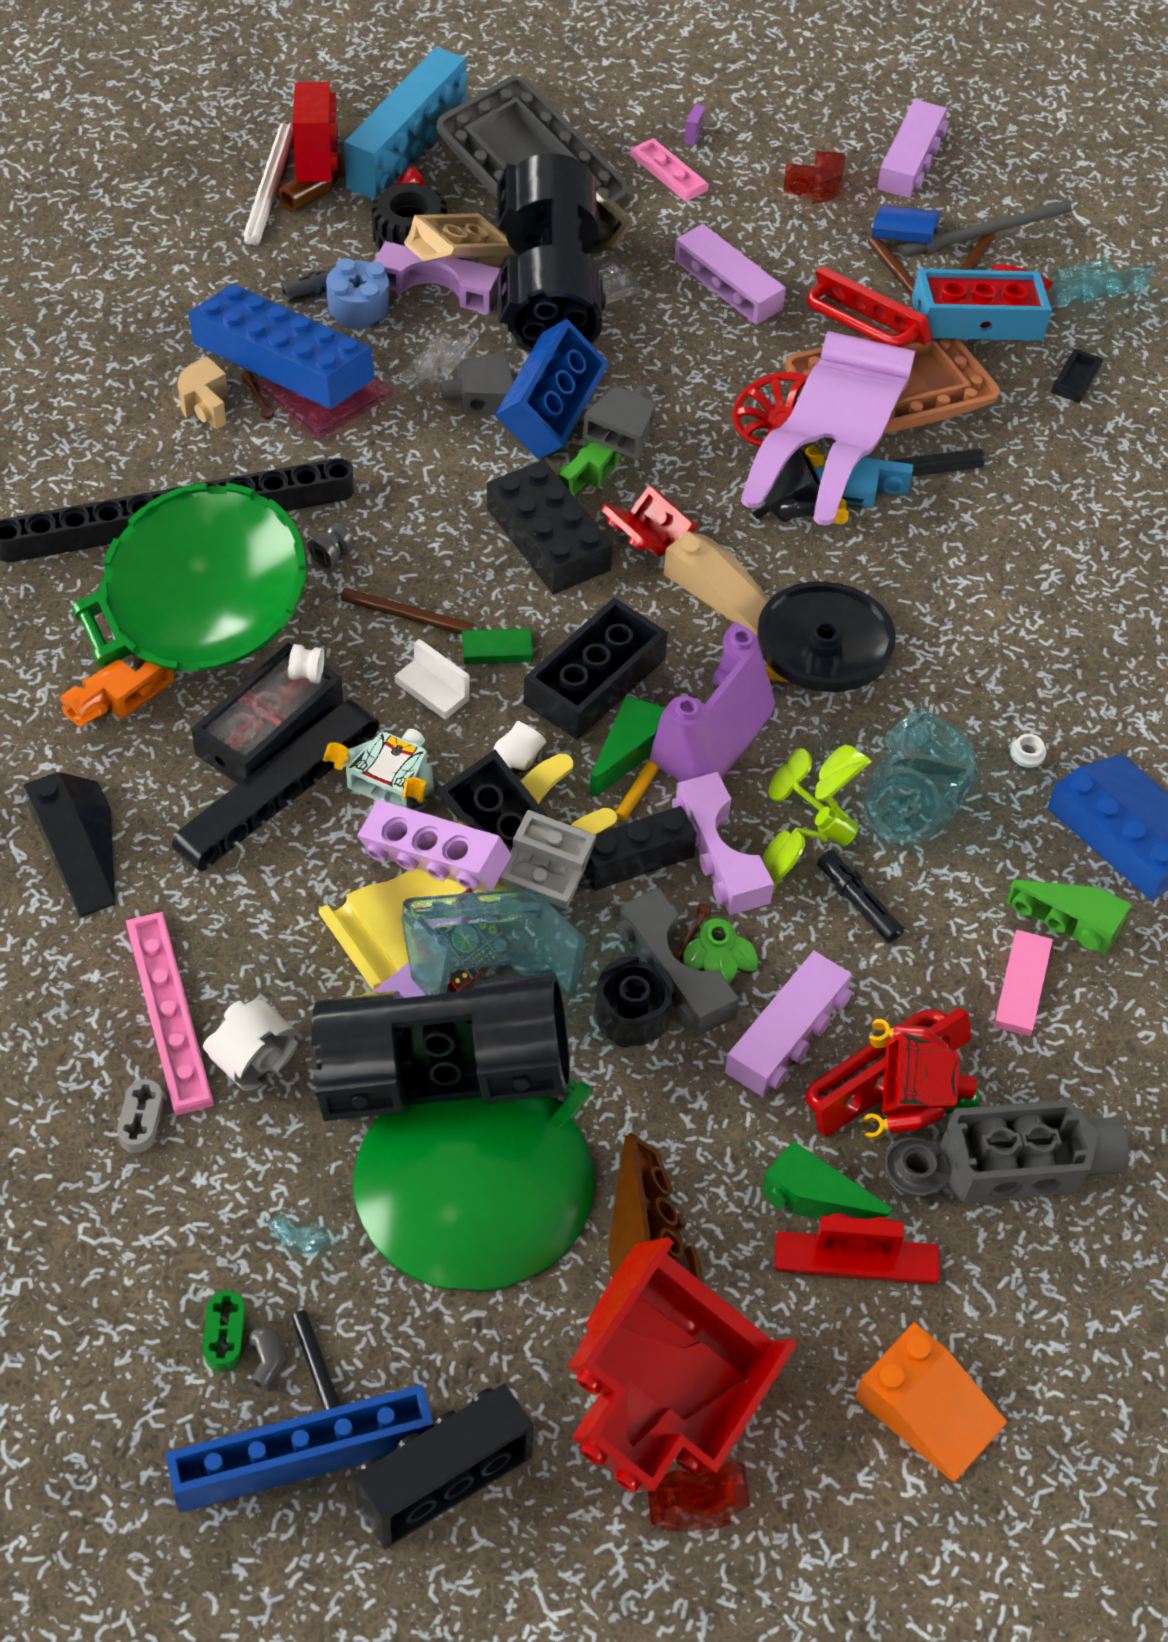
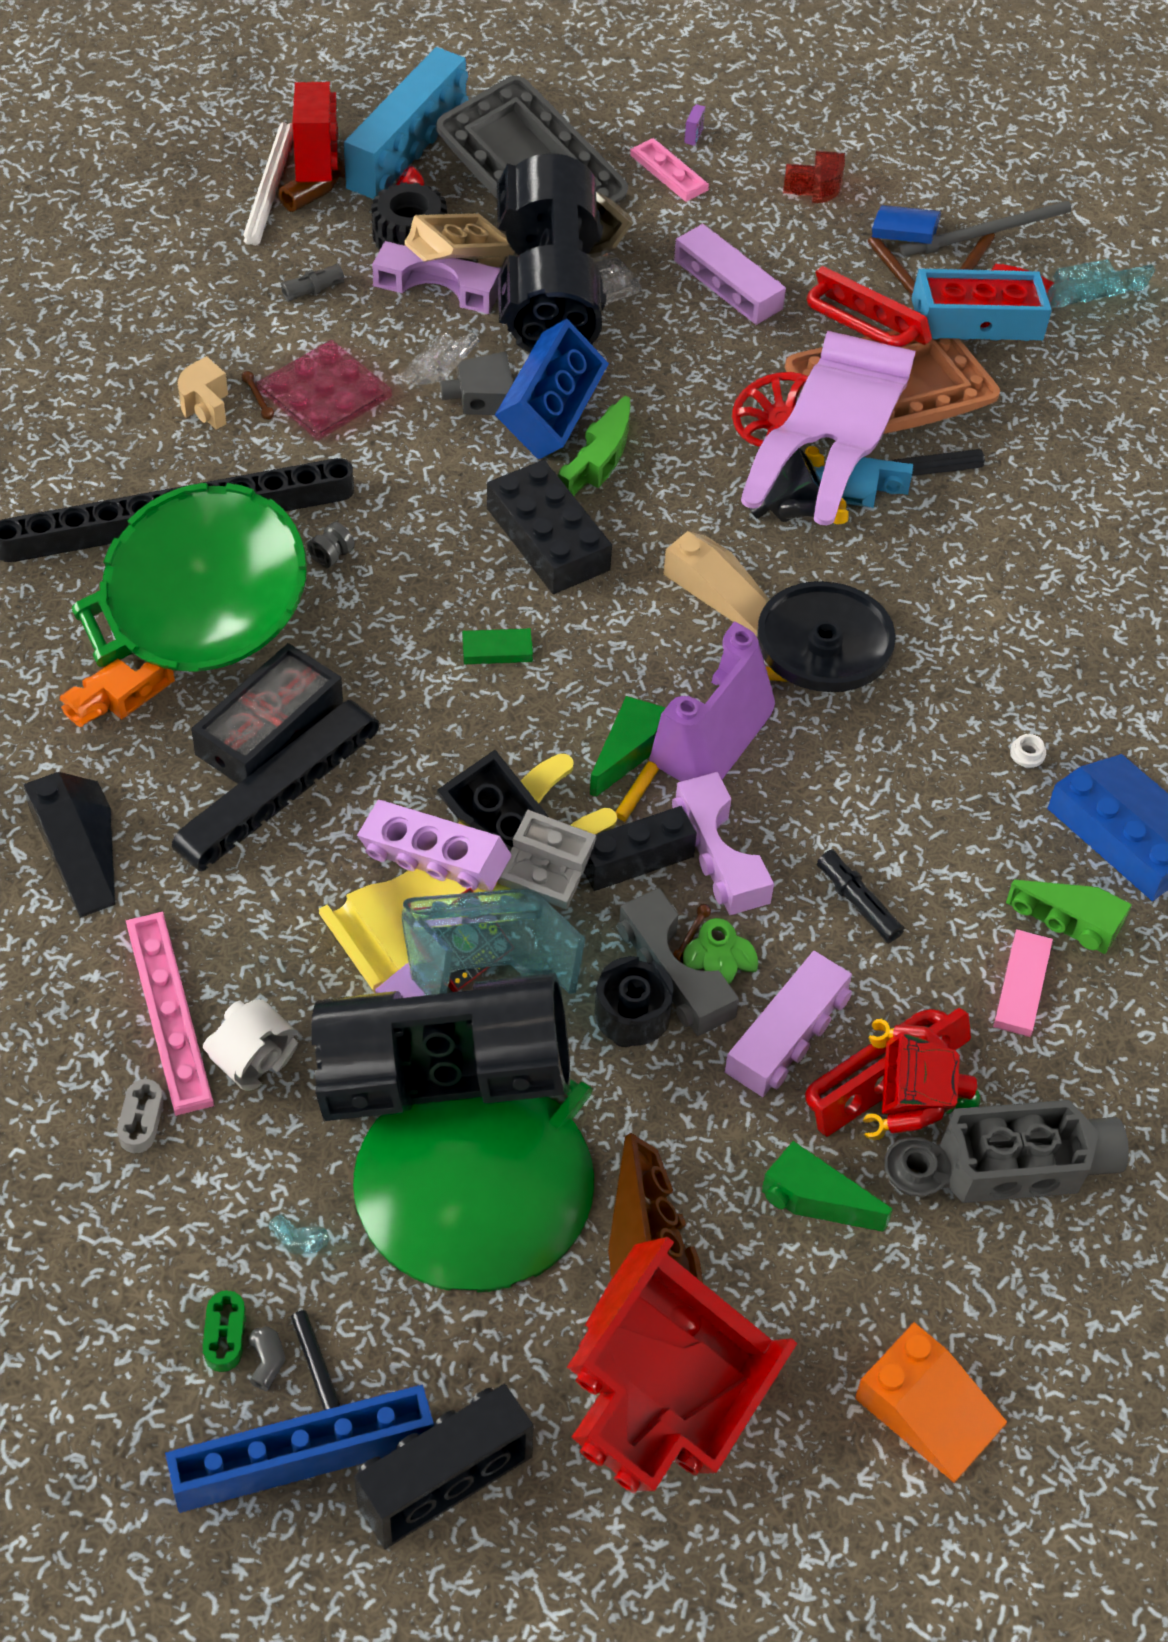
(282, 346): blue brick -> none
(306, 663): white wheel -> none
(358, 293): medium blue brick -> none
(386, 767): torso -> none
(405, 611): reddish brown bar -> none
(434, 681): white panel -> none
(520, 746): white piece -> none
(595, 668): black brick -> none
(621, 420): dark grey torso -> none
(652, 522): red bracket -> none
(699, 1501): clear red brick -> none
(831, 822): lime plant -> none
(857, 1250): red bracket -> none
(913, 149): lavender brick -> none
(920, 780): clear light blue piece -> none
(1077, 375): black tile -> none

